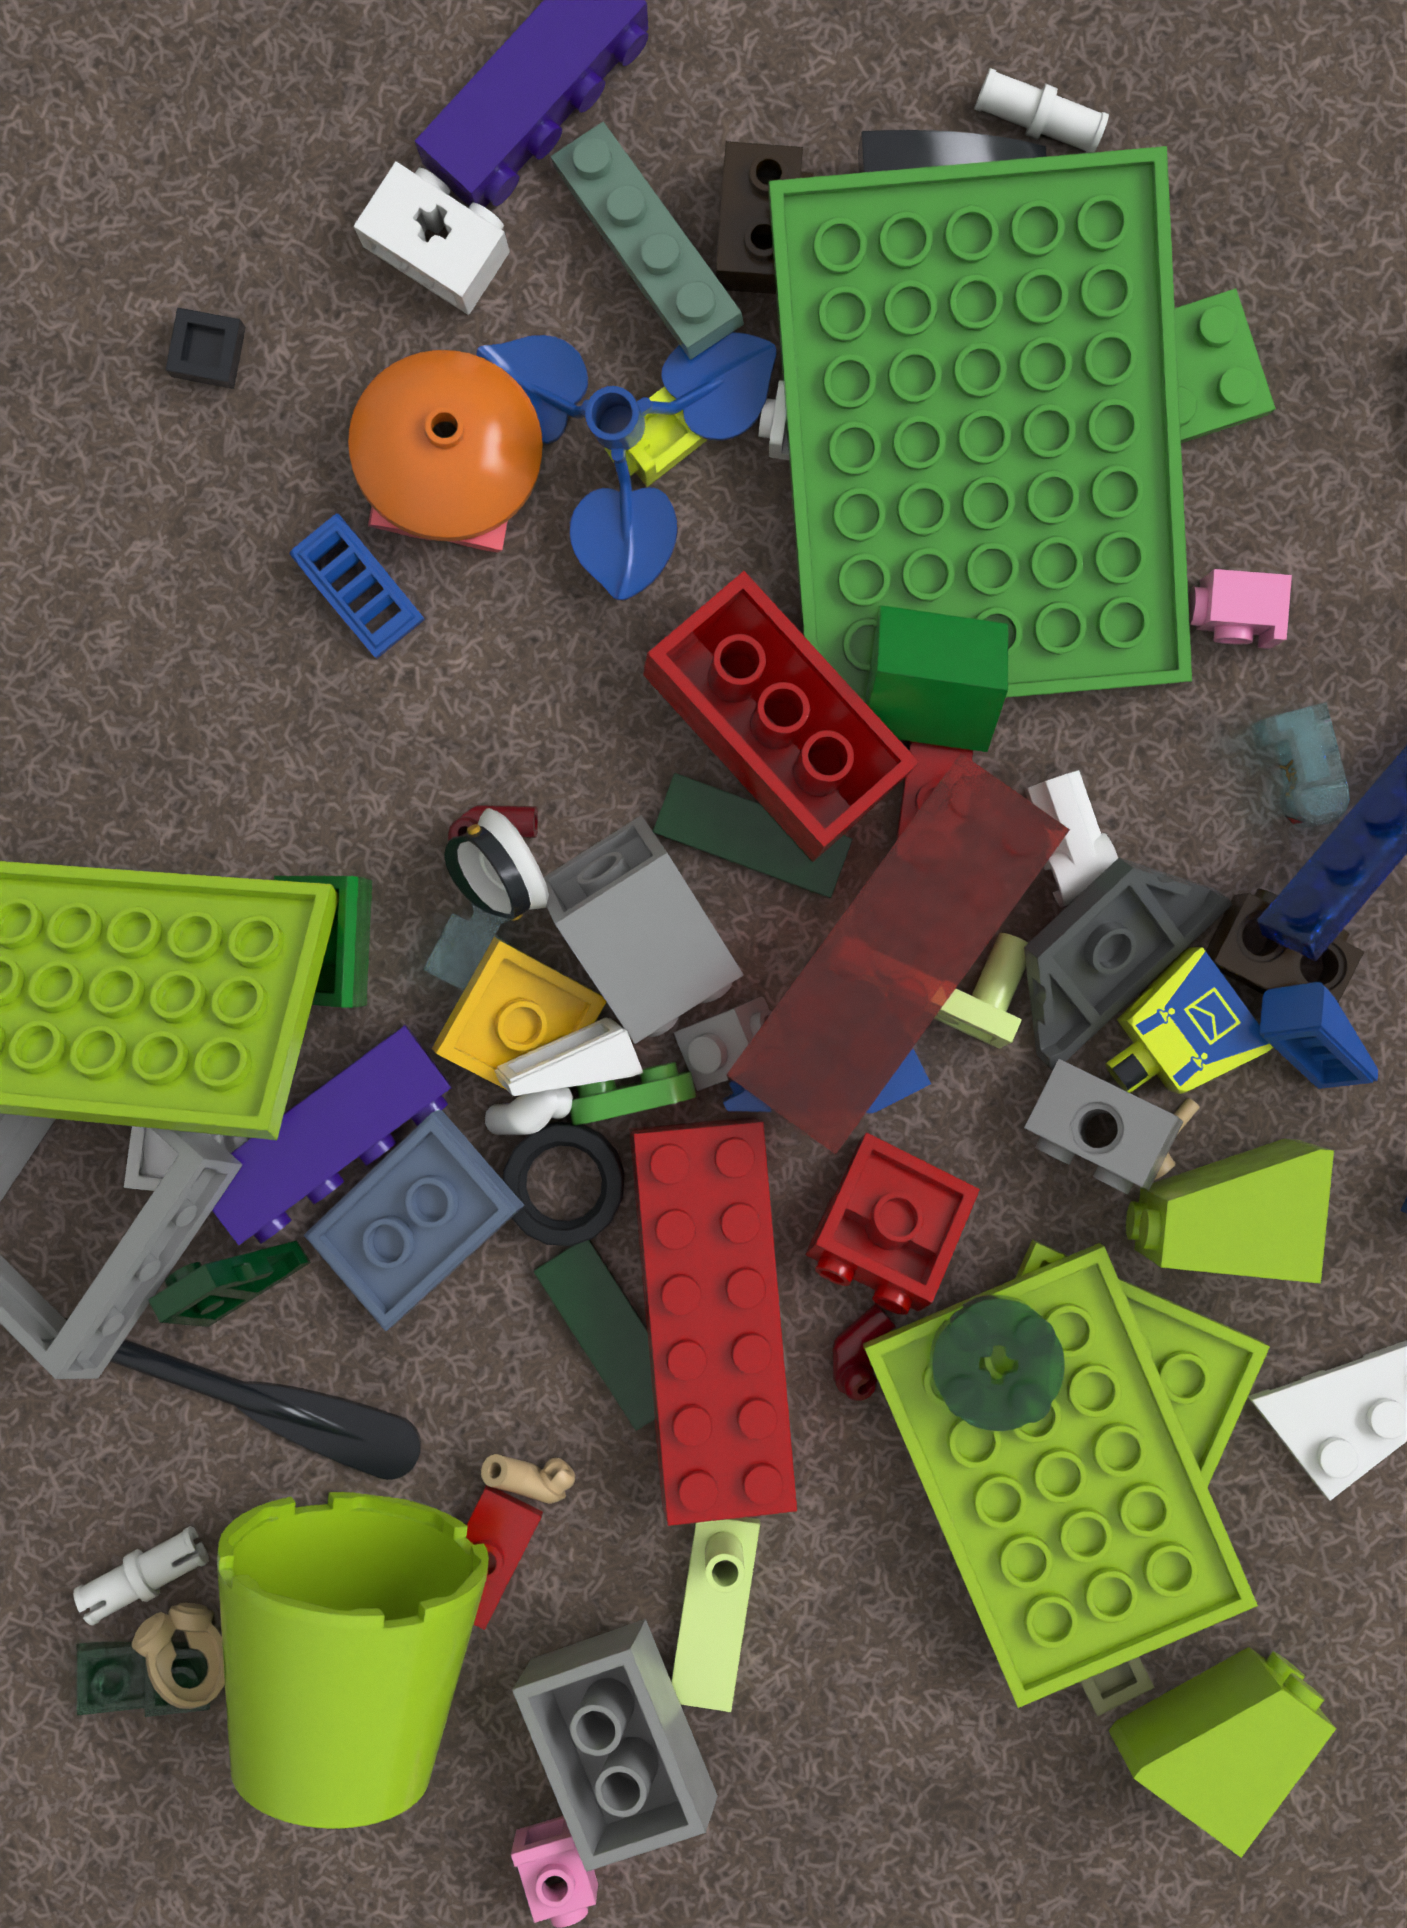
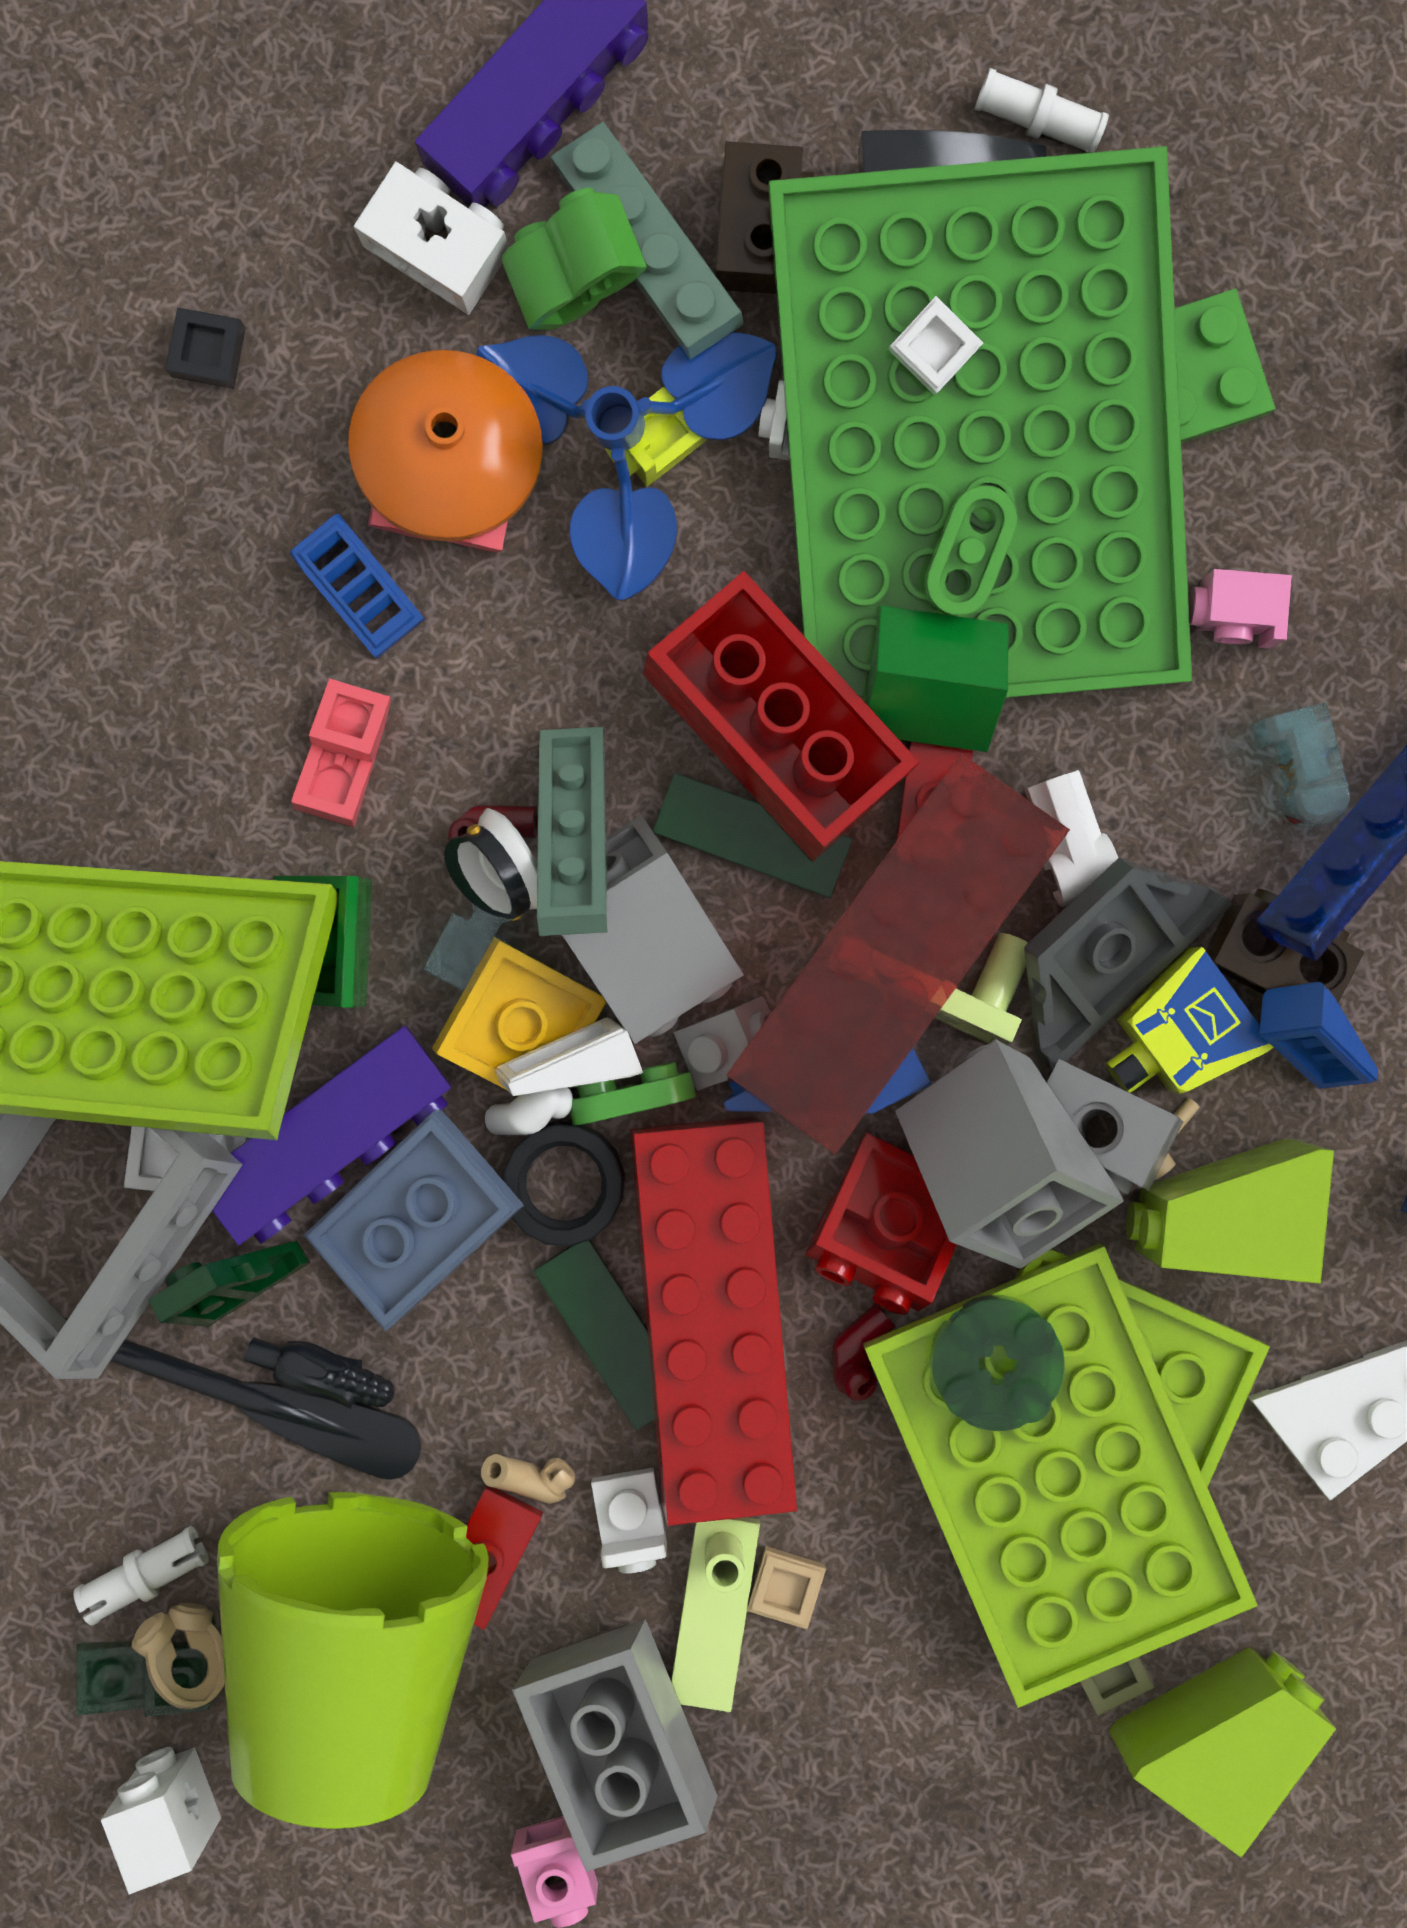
(161, 1818): none -> white brick
(320, 1373): none -> black piece
(341, 752): none -> coral slope
(572, 259): none -> bright green brick
(572, 832): none -> sand green plate
(630, 1520): none -> white bracket
(786, 1587): none -> tan tile
(935, 345): none -> white tile
(971, 552): none -> bright green plate
(1004, 1158): none -> light grey slope

